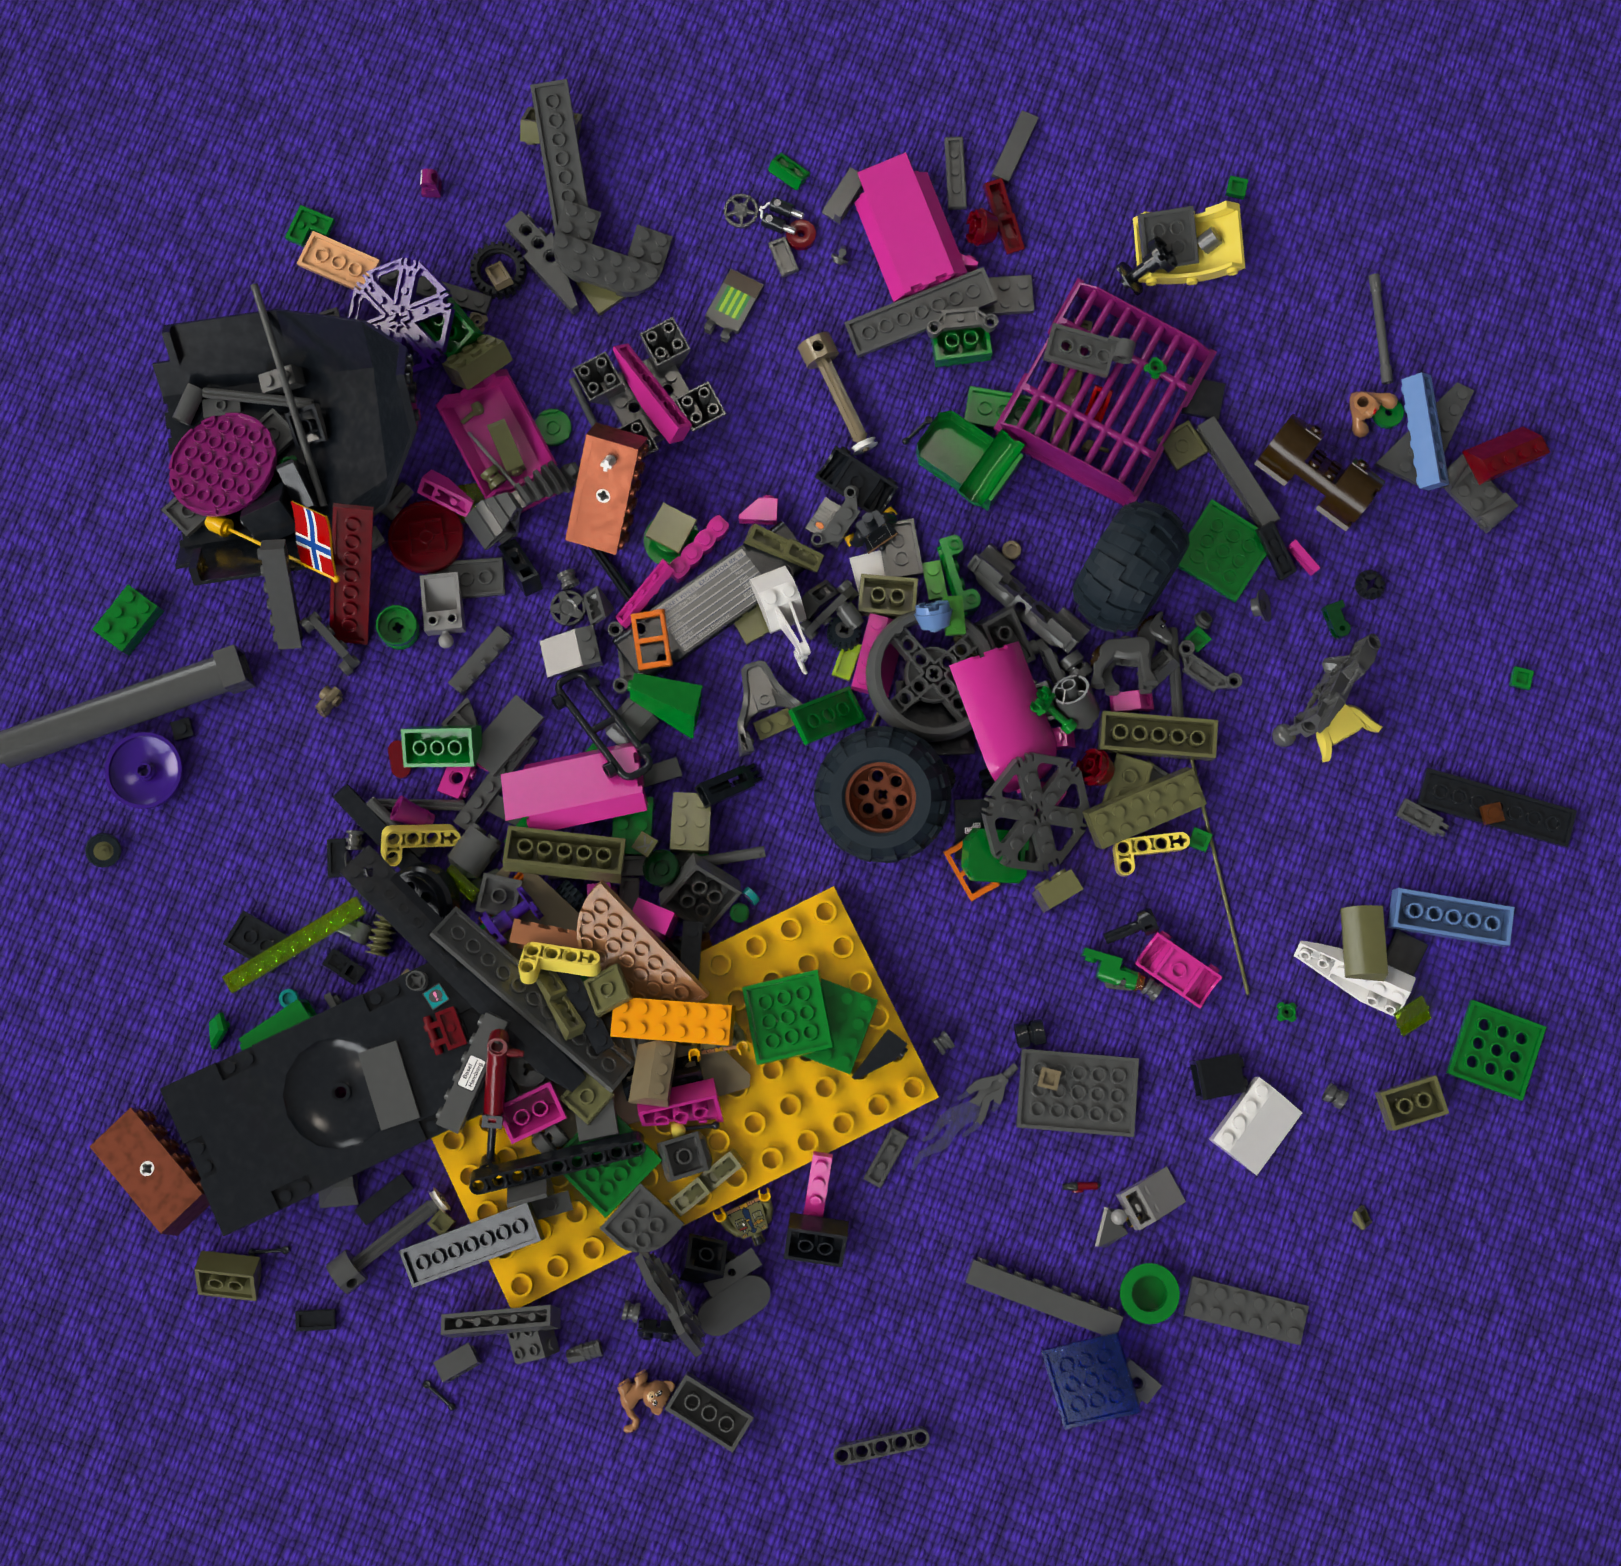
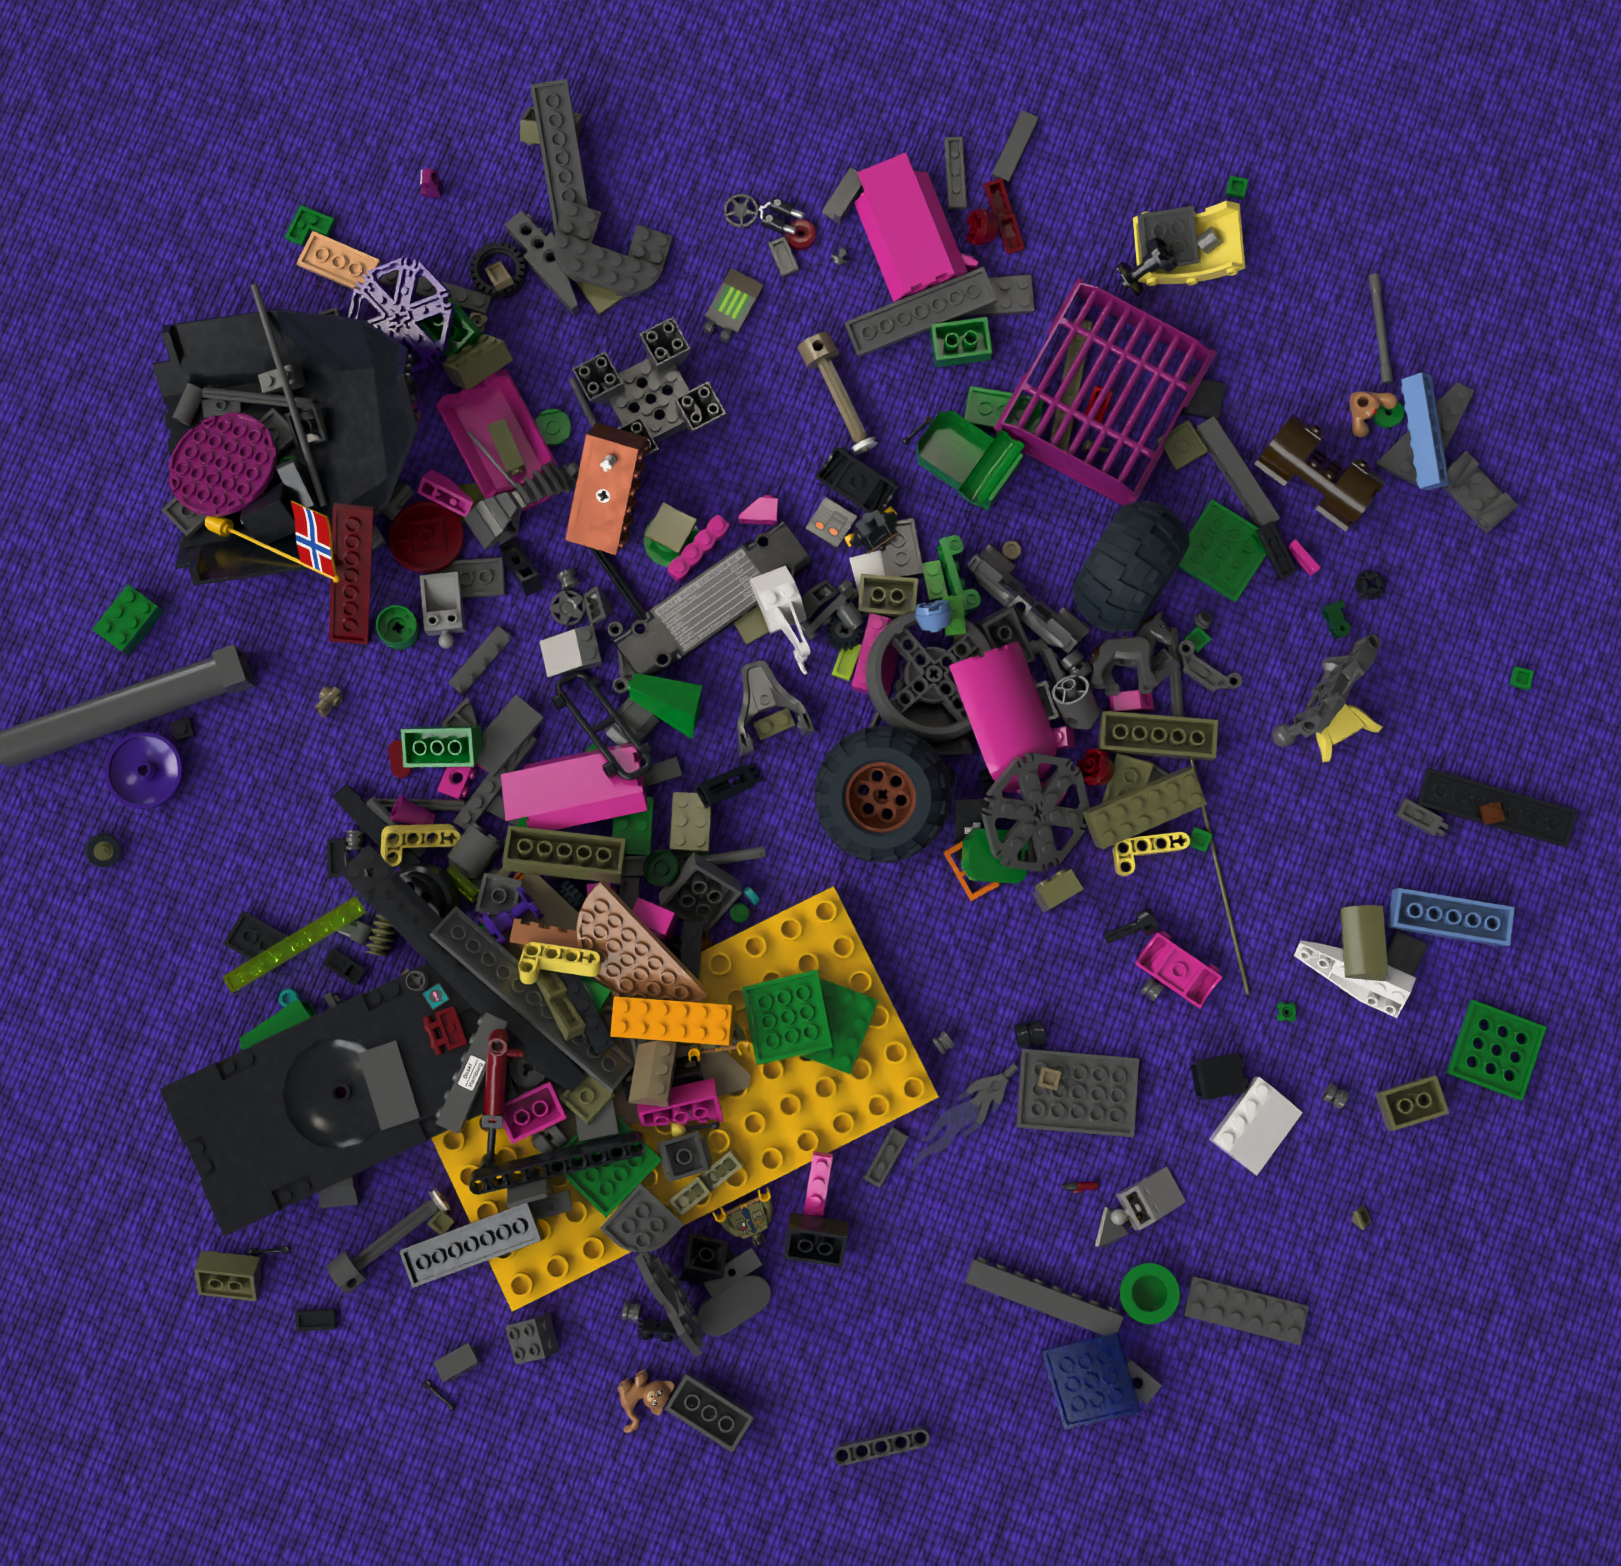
(152, 1170): copper piece -> none
(217, 1028): green piece -> none
(281, 593): dark grey brick -> none
(313, 622): dark grey plate -> none
(384, 1199): black tile -> none
(477, 410): olive hand -> none
(493, 477): olive wheel -> none
(500, 1321): dark grey brick -> none
(585, 1351): dark grey hinge -> none
(608, 990): olive tile -> none
(645, 592): dark pink plate -> none
(645, 844): olive tile -> none
(649, 614): orange window -> none
(652, 396): dark pink slope -> none
(783, 548): olive slope -> none
(788, 171): green slope -> none
(826, 715): green plate -> none
(841, 521): dark grey plate -> none
(884, 1052): black slope -> none
(961, 319): dark grey plate -> none
(1042, 707): green bar -> none
(1101, 350): dark grey hinge -> none
(1112, 973): green plate -> none
(1155, 362): green plate -> none
(1261, 605): dark grey piece -> none
(1412, 1016): clear neon green piece -> none
(1505, 454): dark red slope -> none

